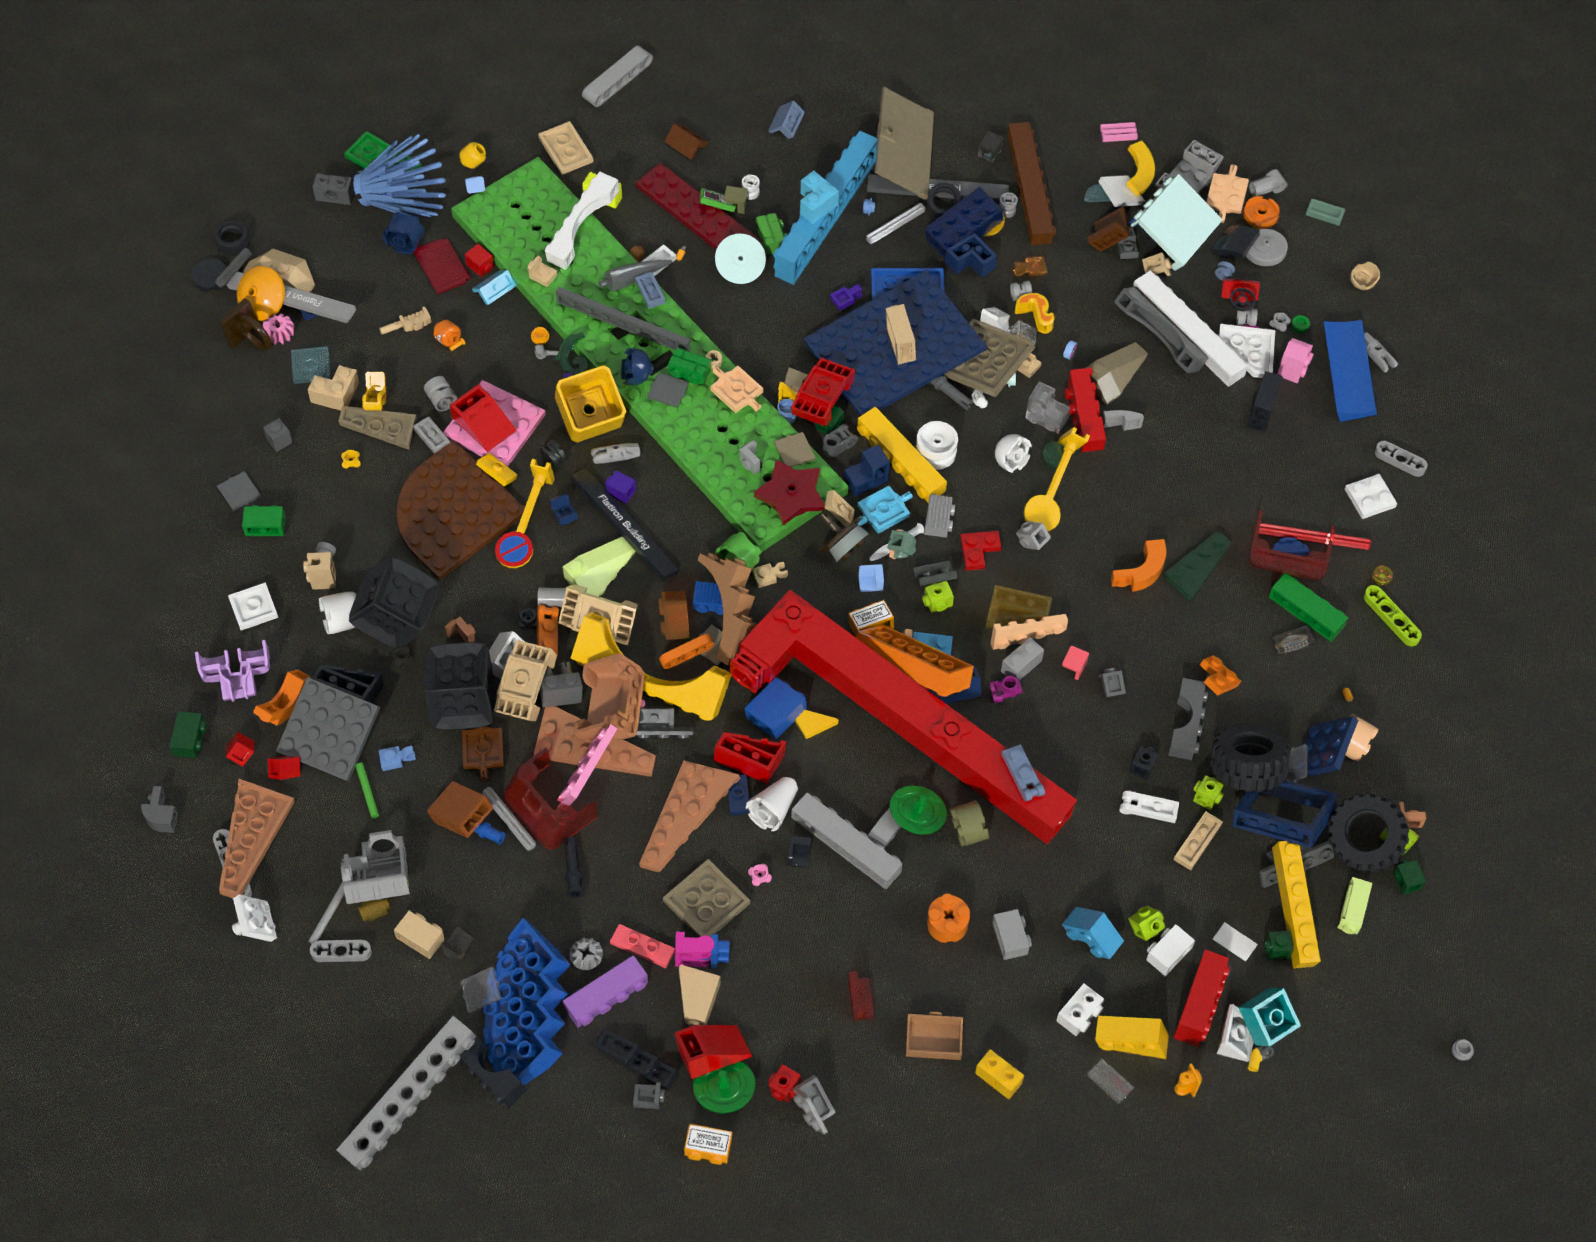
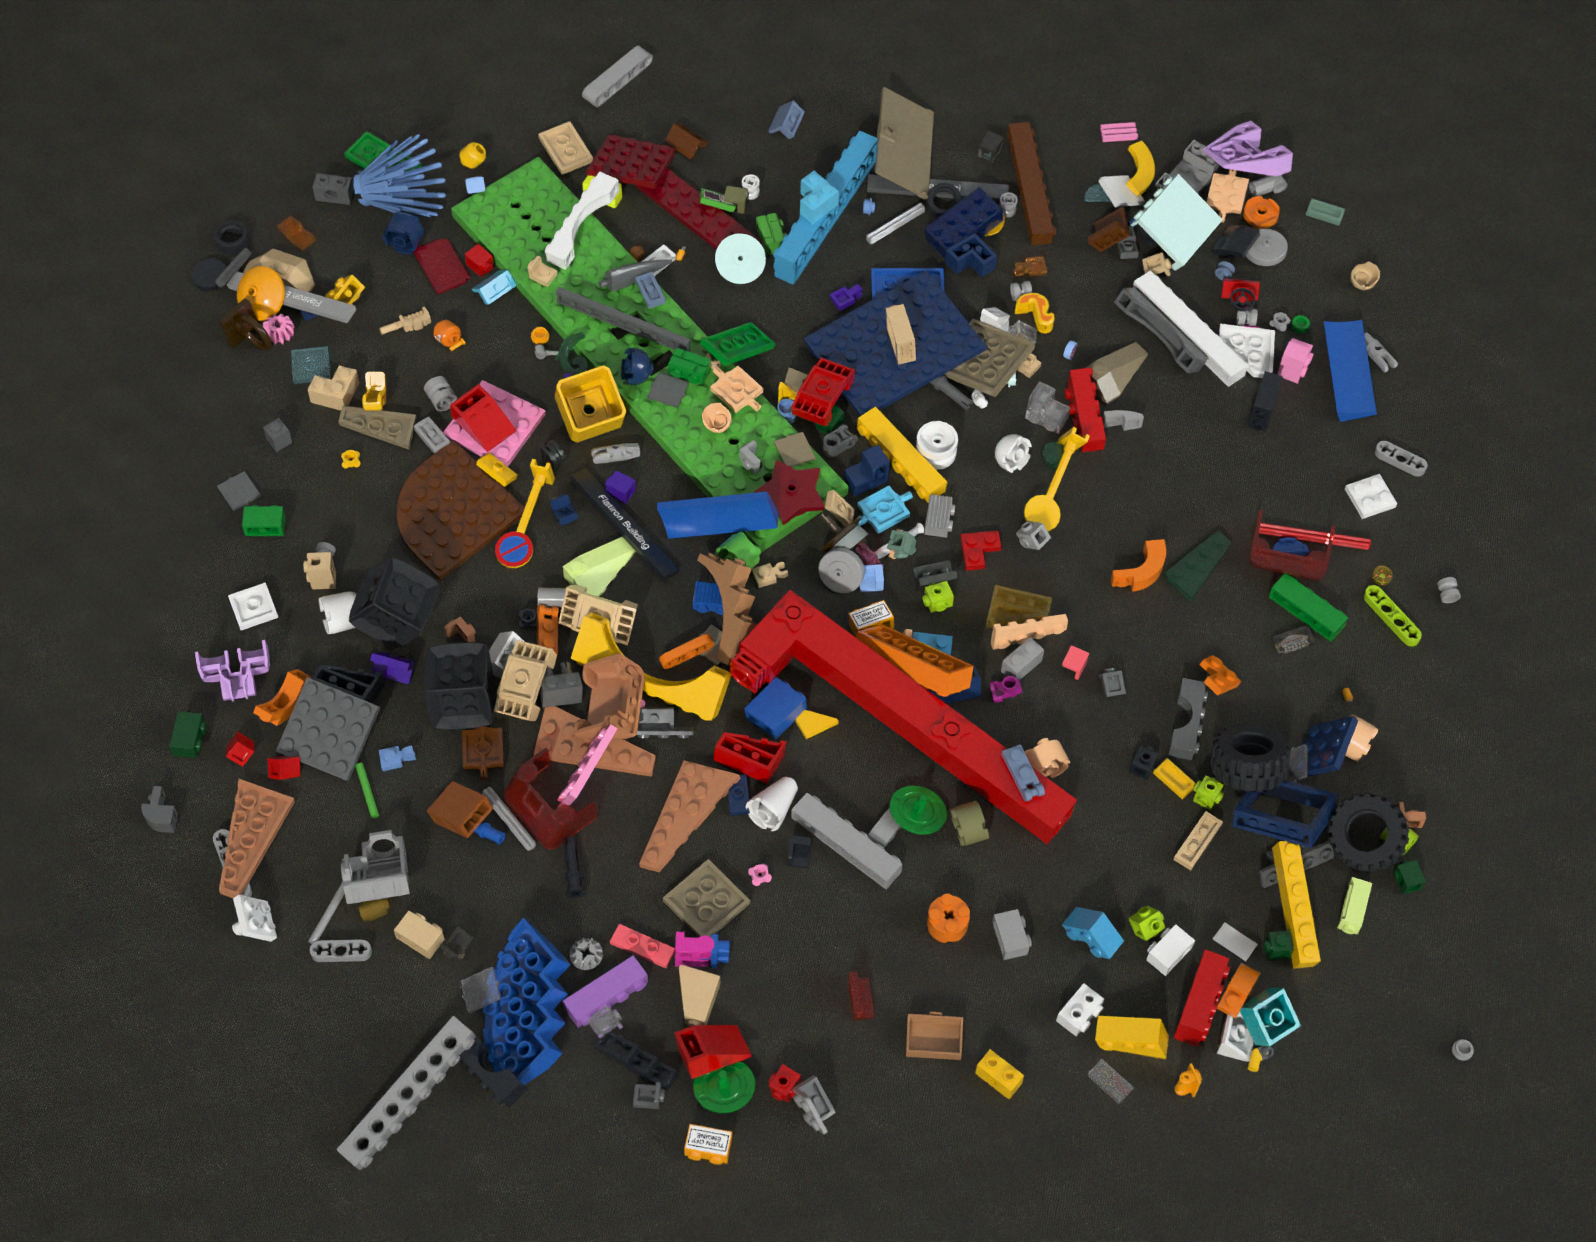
(296, 233): none -> clear orange slope
(346, 290): none -> yellow brick
(393, 667): none -> dark purple panel
(605, 1021): none -> clear bracket
(632, 161): none -> dark red plate
(674, 608): clear orange brick -> none
(716, 417): none -> light nougat hair
(718, 515): none -> blue arch
(737, 343): none -> green tile
(841, 570): none -> light grey wheel
(869, 556): none -> clear pink pin
(1048, 757): none -> light nougat brick
(1149, 806): white plate -> none
(1174, 778): none -> yellow tile
(1238, 990): none -> orange arch
(1239, 152): none -> lavender wedge
(1448, 590): none -> light grey wheel

